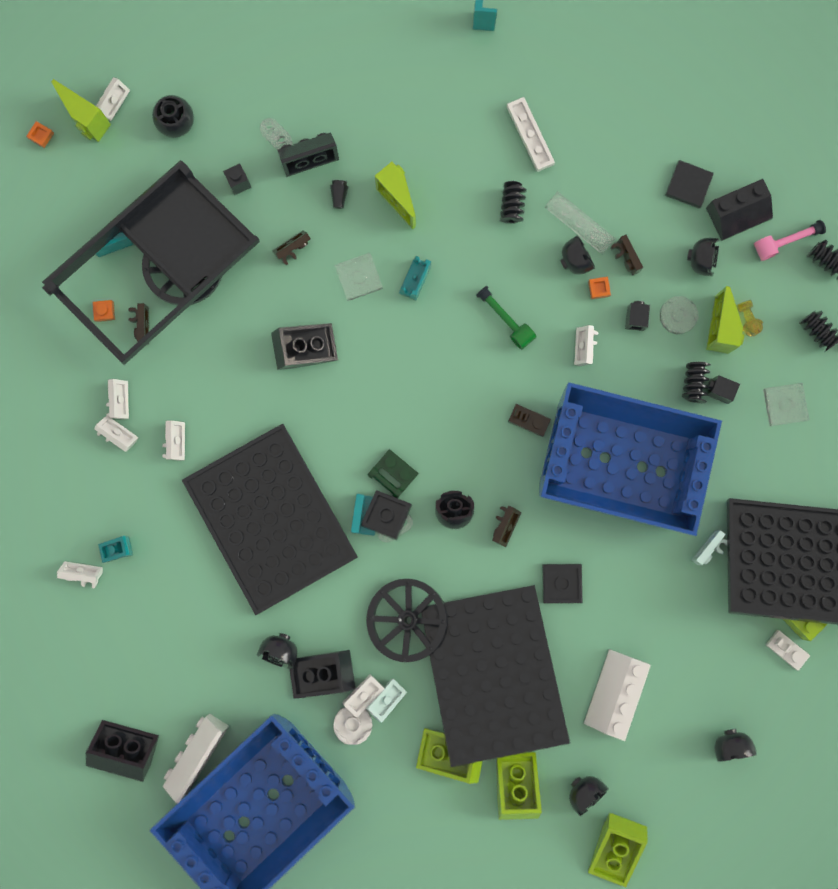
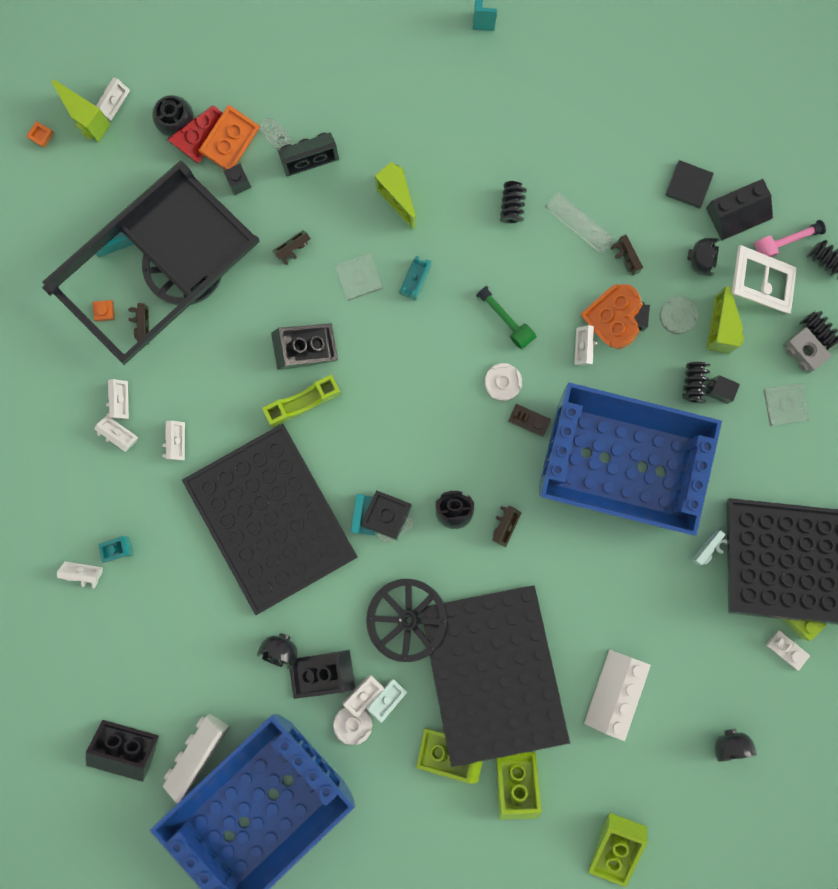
(193, 135): none -> red wing
(229, 138): none -> orange tile
(293, 406): none -> lime arch
(339, 191): black cone -> none
(397, 469): dark green plate -> none
(503, 382): none -> white tile
(530, 134): white plate -> none
(562, 583): black tile -> none
(576, 257): black cylinder -> none
(586, 793): black cylinder -> none
(599, 287): orange plate -> none
(614, 315): none -> orange plate
(752, 326): clear yellow leg -> none
(761, 297): none -> white door
(817, 352): none -> light grey brick

